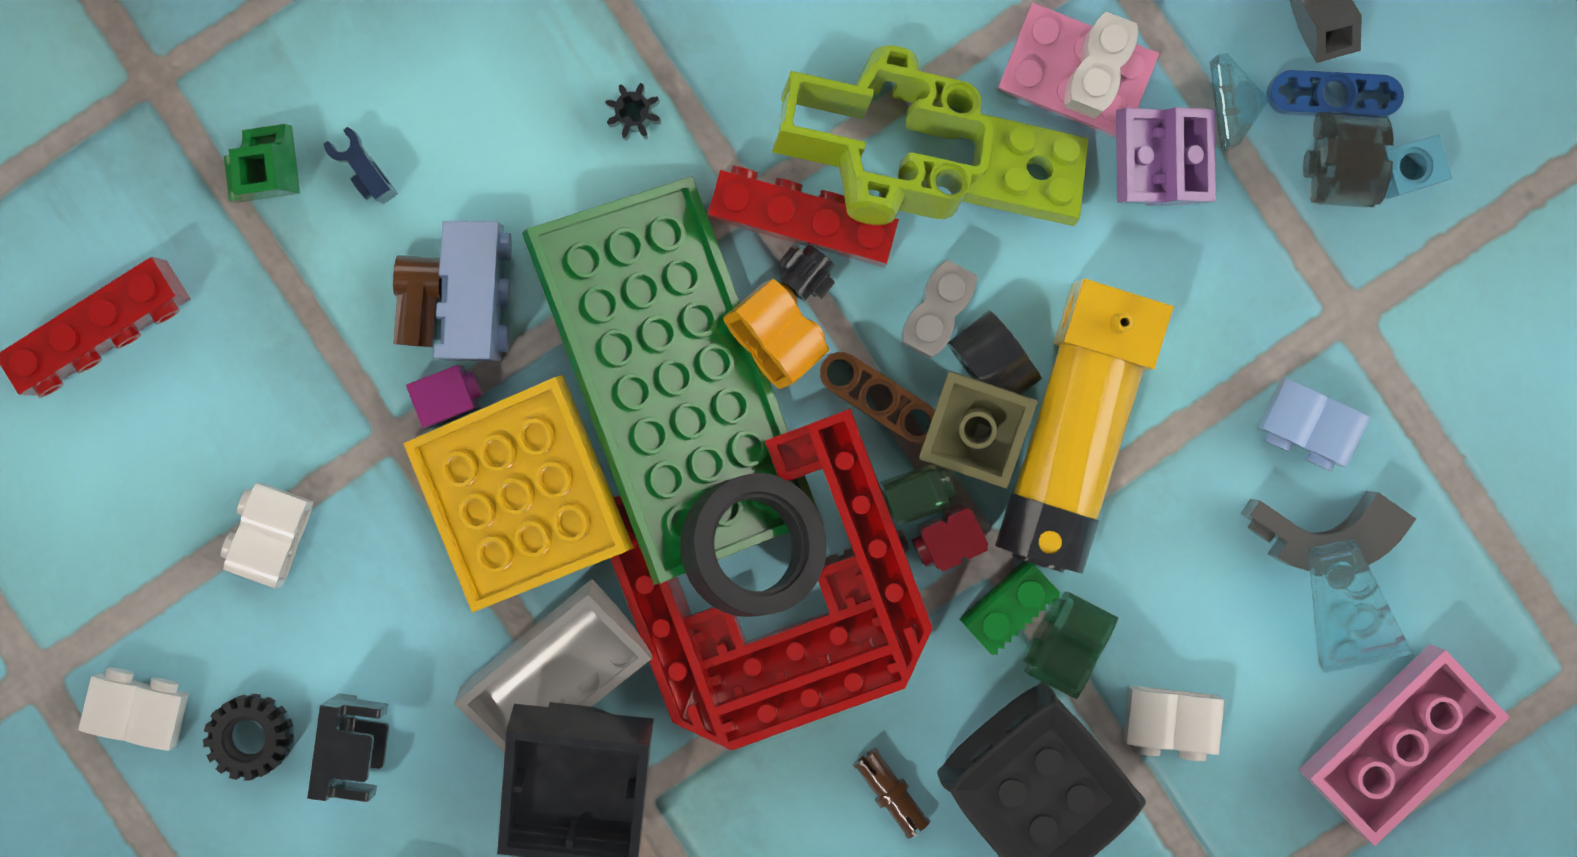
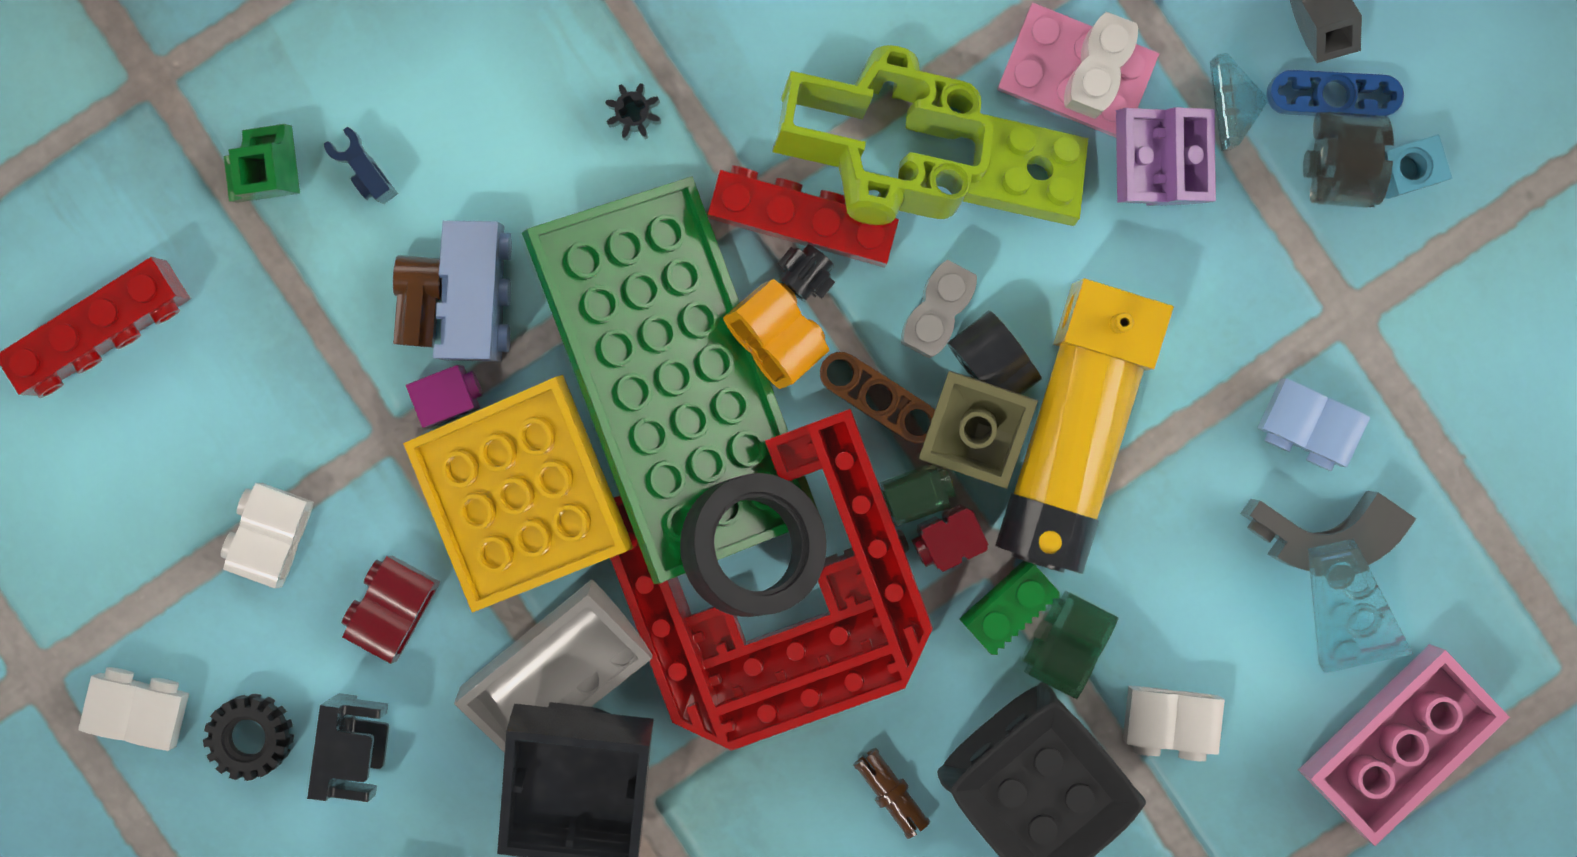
(389, 608): none -> dark red brick

